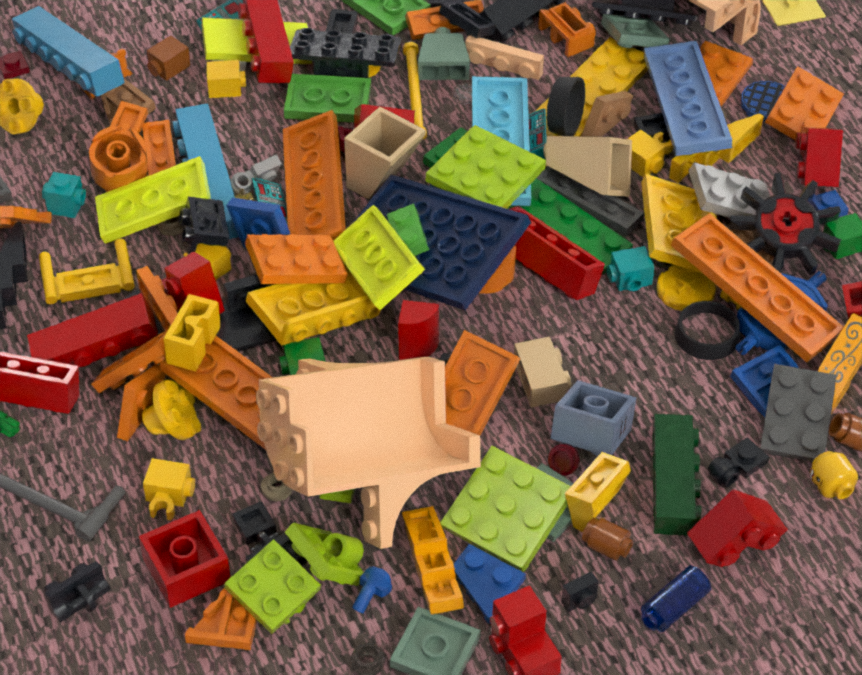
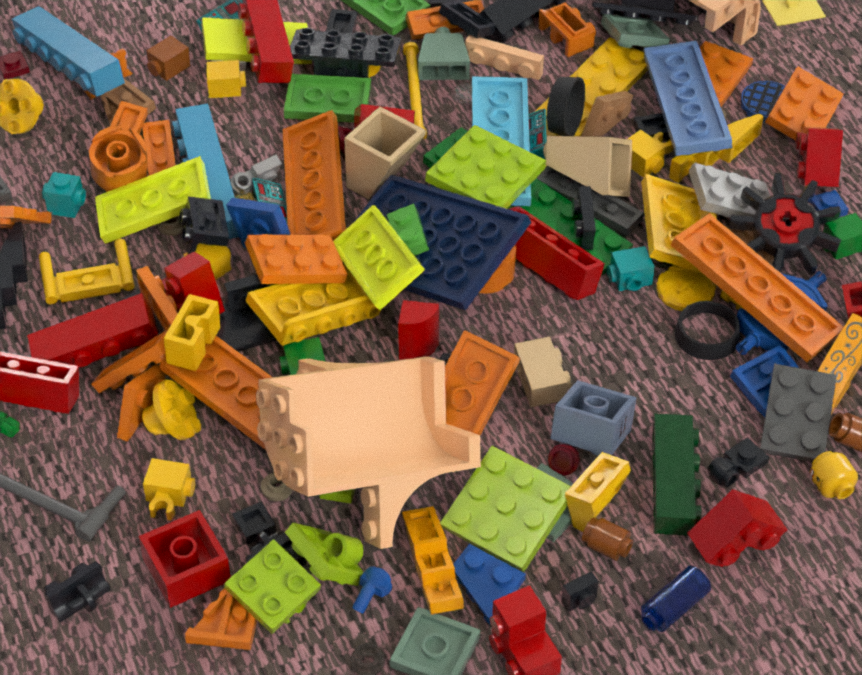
(585, 225): none -> black plate

